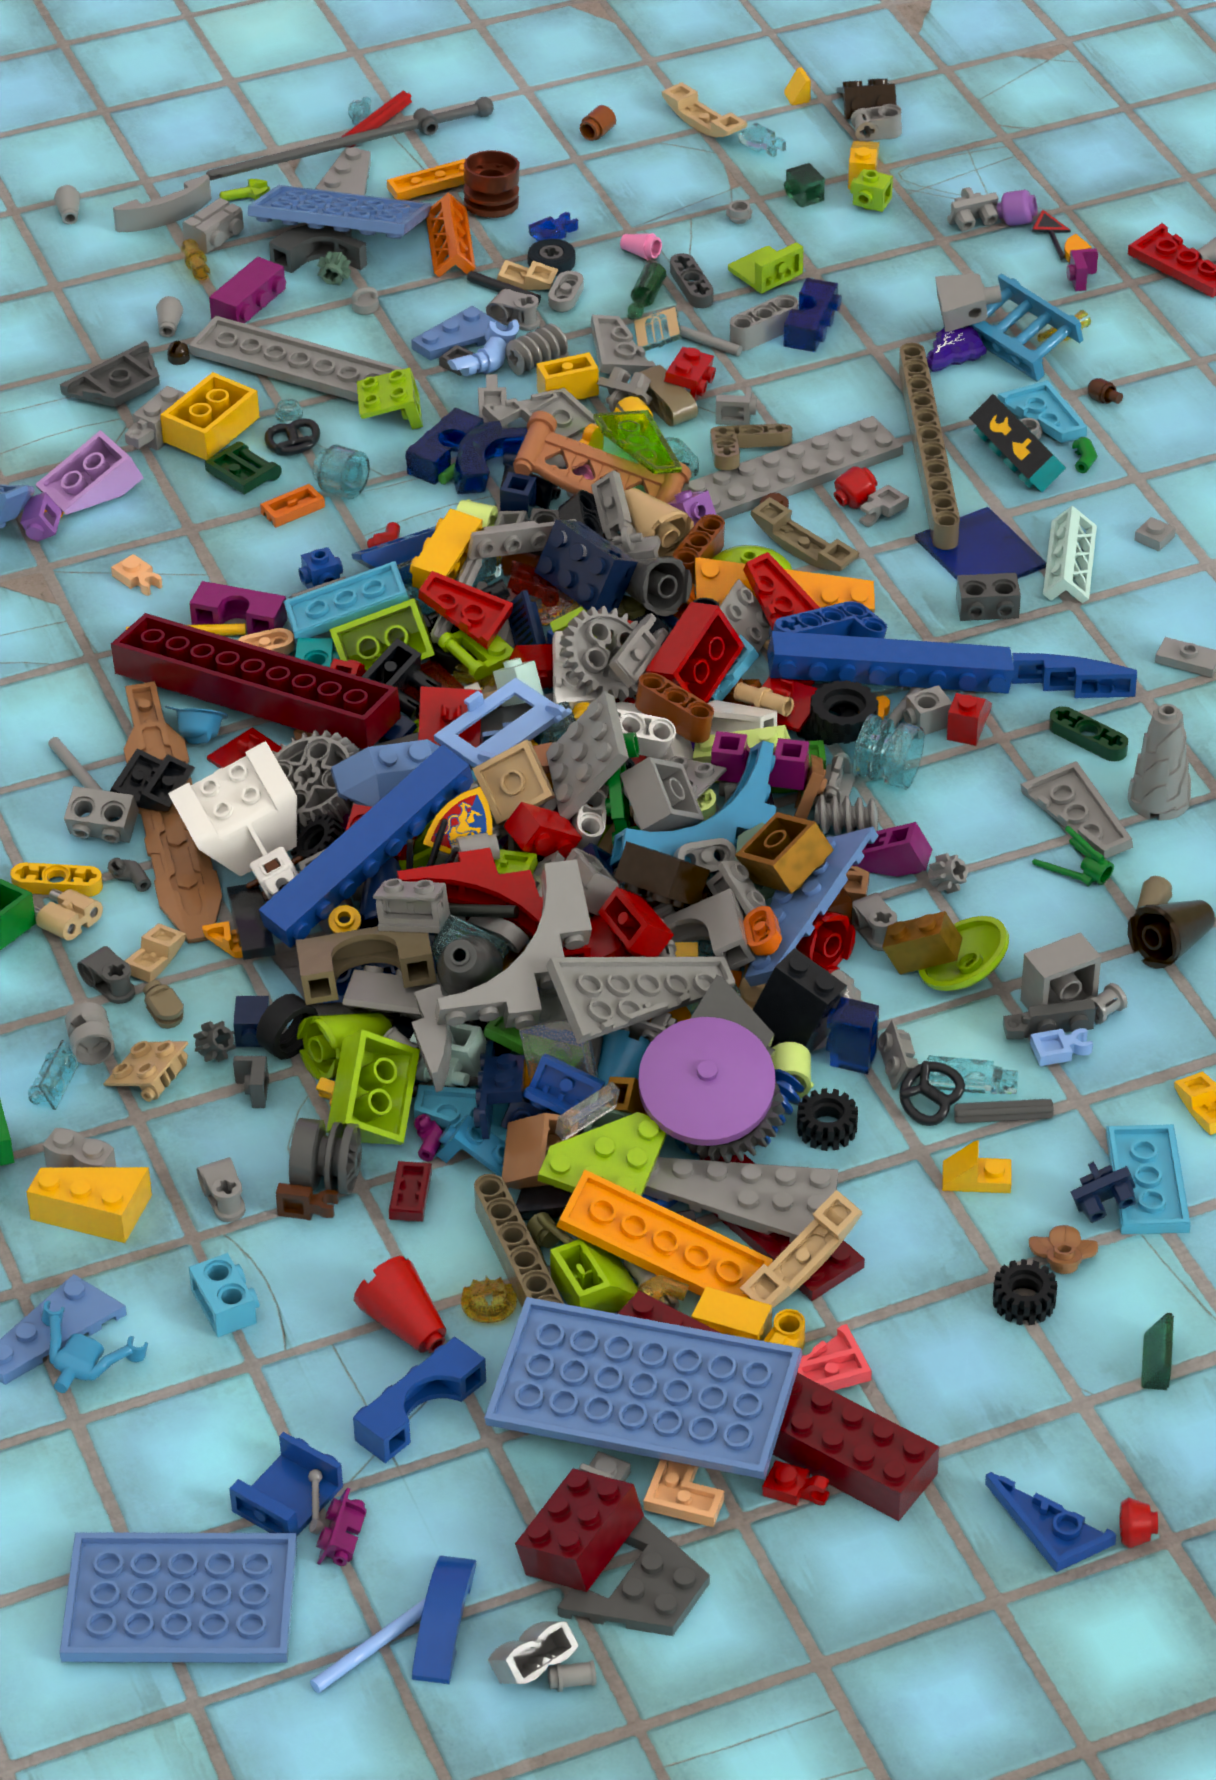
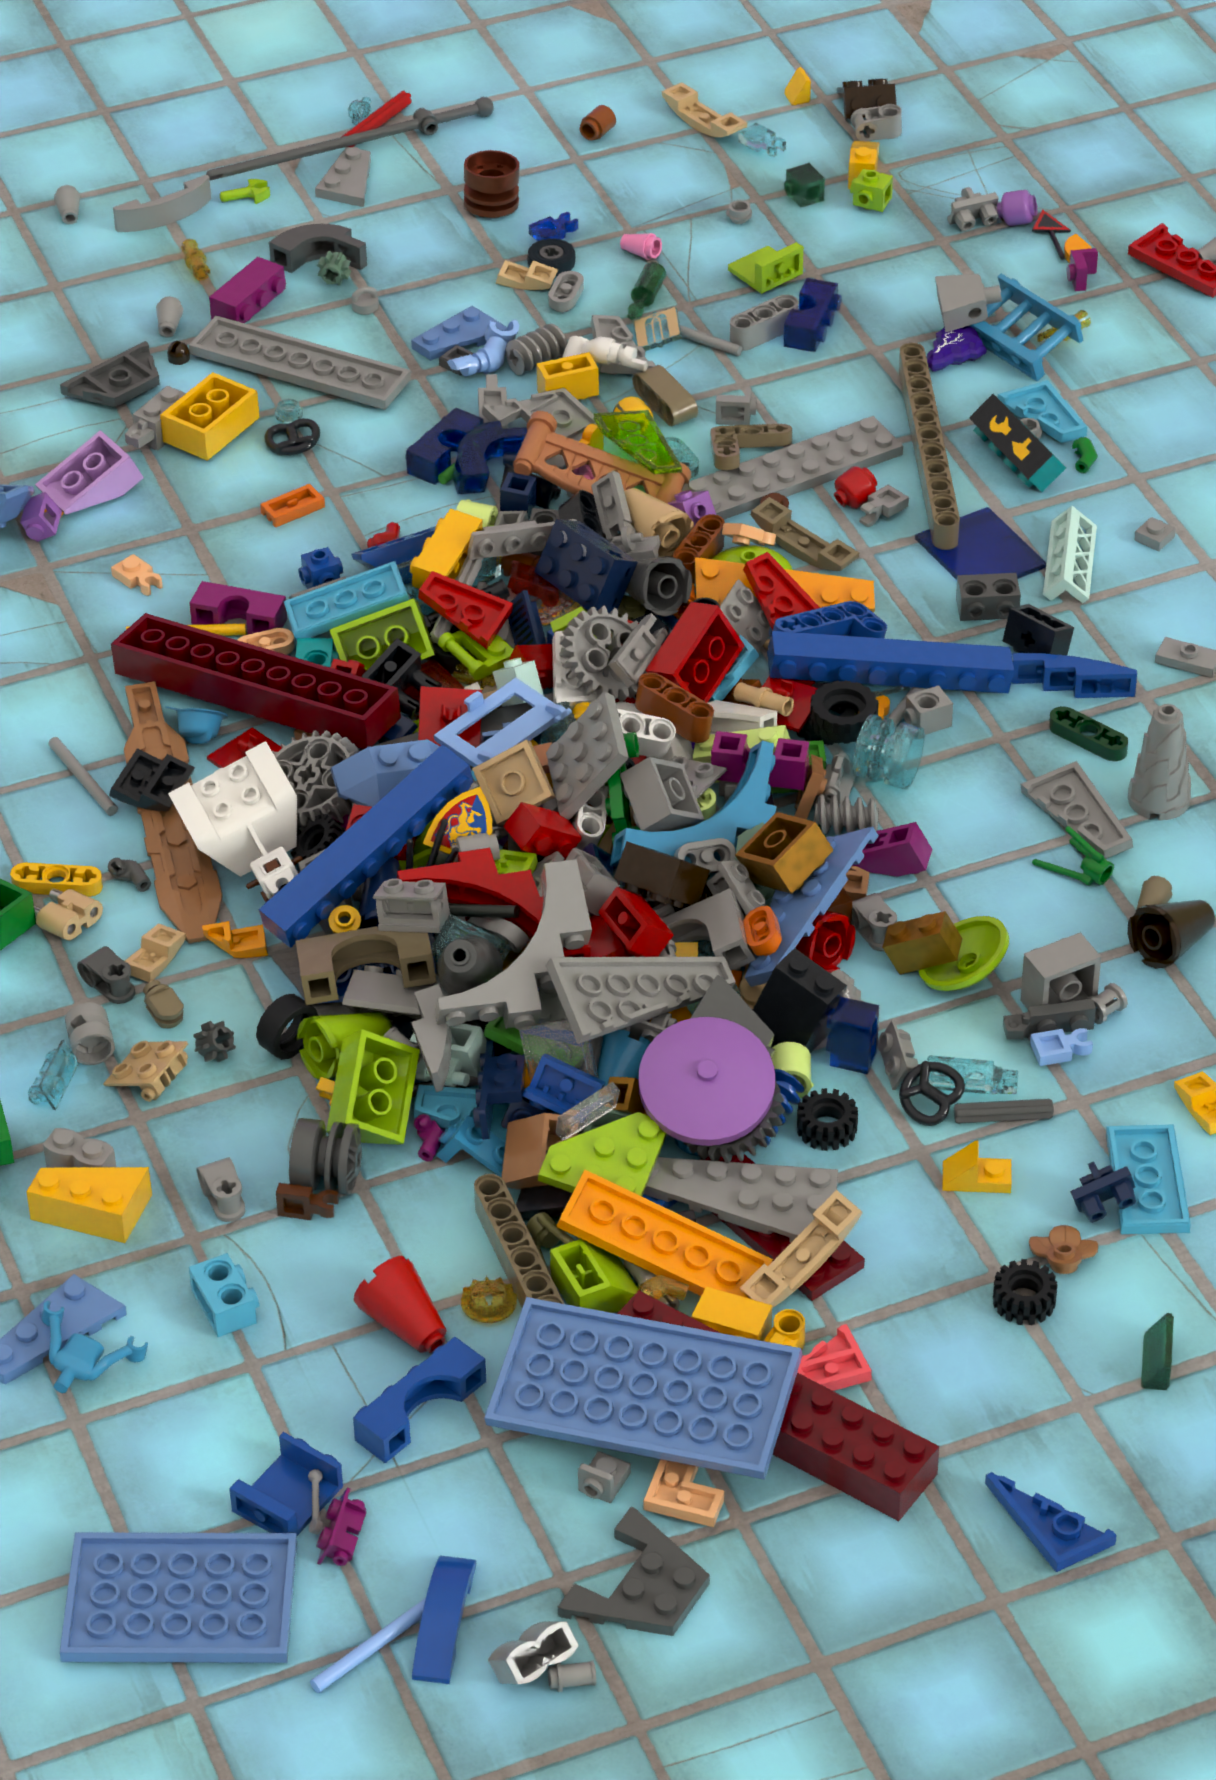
(102, 808): light grey brick -> none
(214, 225): light grey brick -> none
(242, 468): dark green plate -> none
(246, 1019): dark blue brick -> none
(252, 935): black slope -> none
(254, 1074): dark grey bracket -> none
(339, 210): medium blue plate -> none
(341, 471): clear light blue piece -> none
(390, 393): lime bracket -> none
(410, 1191): dark red plate -> none
(427, 181): light orange plate -> none
(454, 232): orange fence -> none
(496, 285): black bar -> none
(515, 305): light grey piece -> none
(579, 1529): dark red brick -> none
(605, 351): none -> white piece
(620, 388): light grey hips -> none
(684, 268): dark grey beam -> none
(692, 371): red bracket -> none
(744, 534): none -> light nougat plate
(791, 1483): red plate -> none
(947, 873): light grey gear -> none
(967, 718): red slope -> none
(1036, 631): none -> black brick
(1104, 391): reddish brown cylinder -> none
(1136, 1522): red cone -> none

